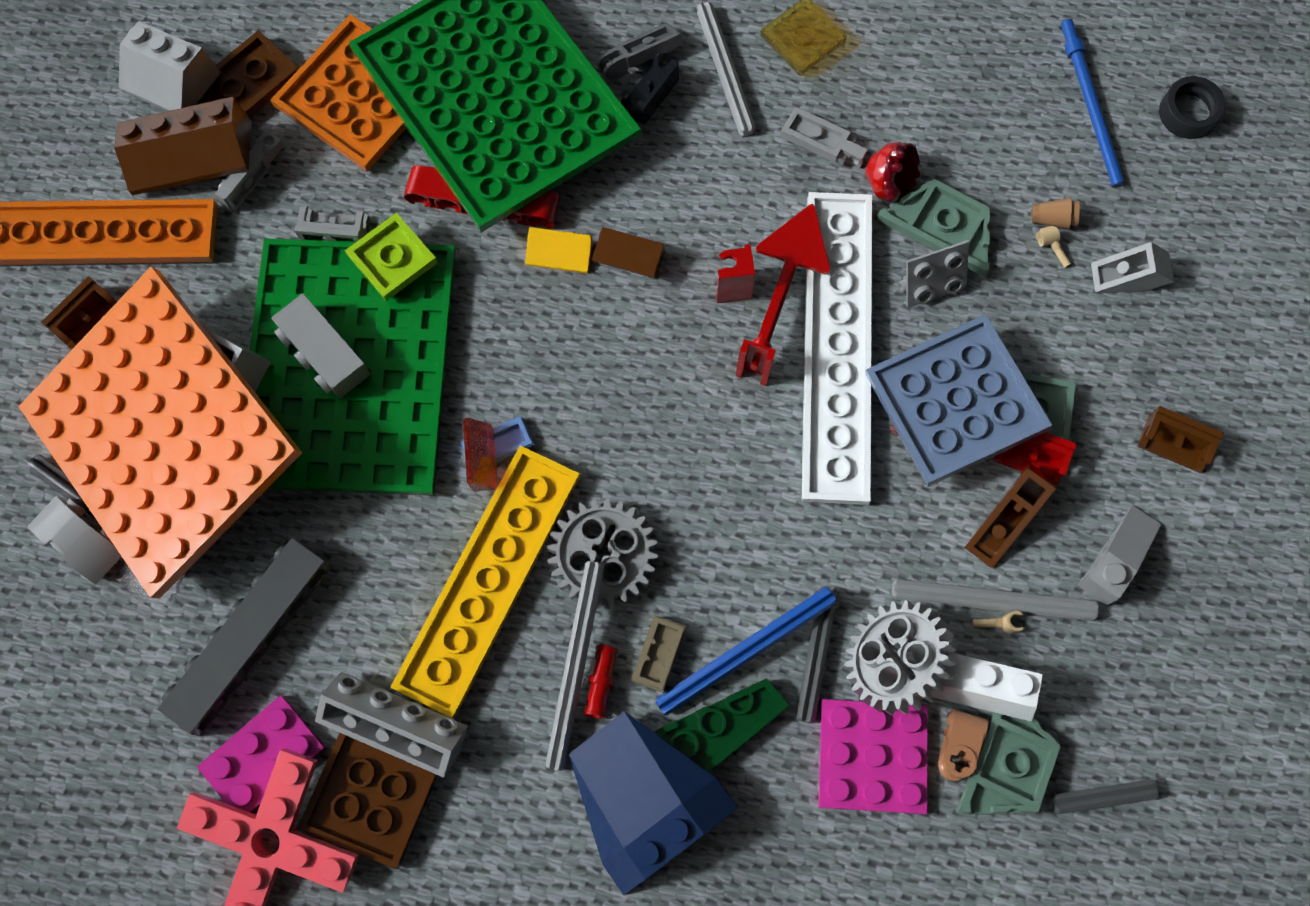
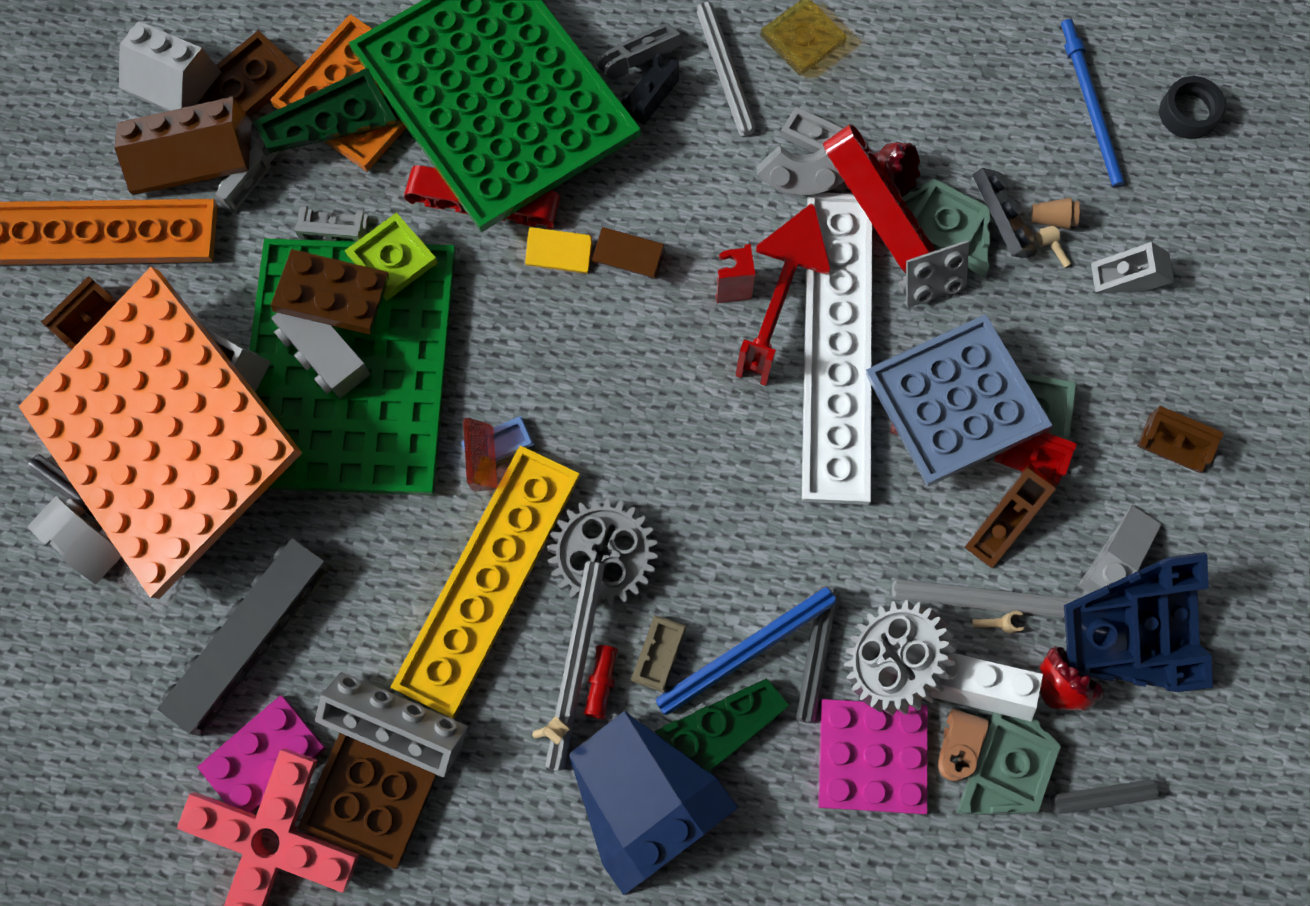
(328, 114): none -> dark green wing
(330, 291): none -> reddish brown plate
(554, 730): none -> tan hand
(799, 173): none -> light grey brick
(877, 195): none -> red beam
(1005, 213): none -> black plate
(1062, 685): none -> hair
(1143, 627): none -> dark blue wedge

